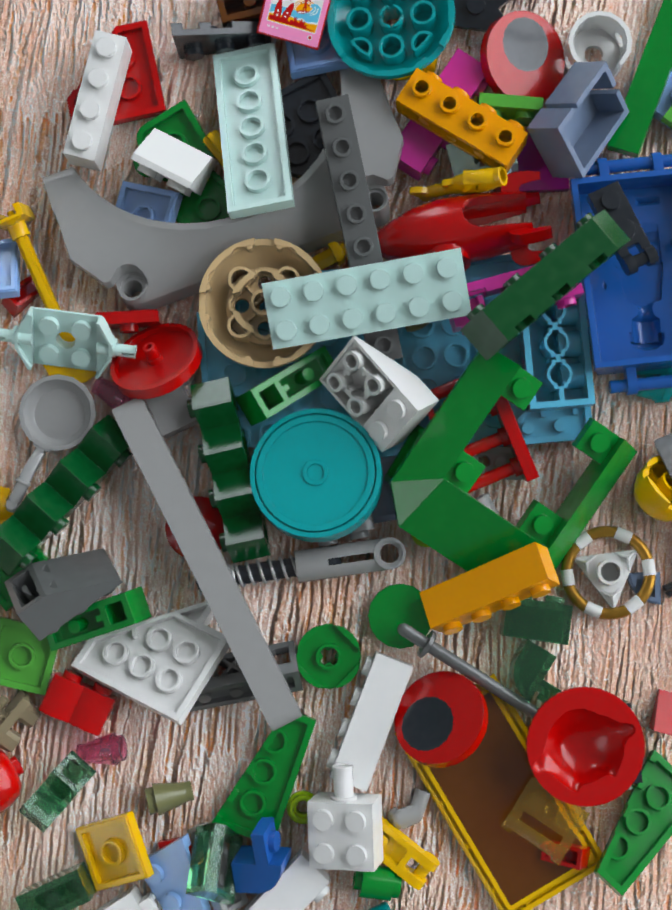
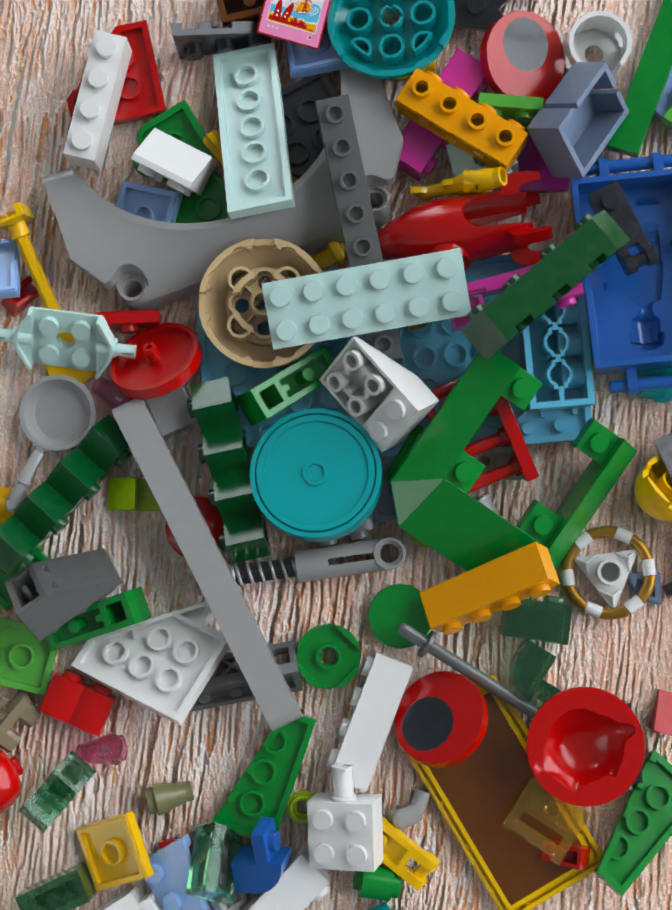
(130, 495): none -> lime slope

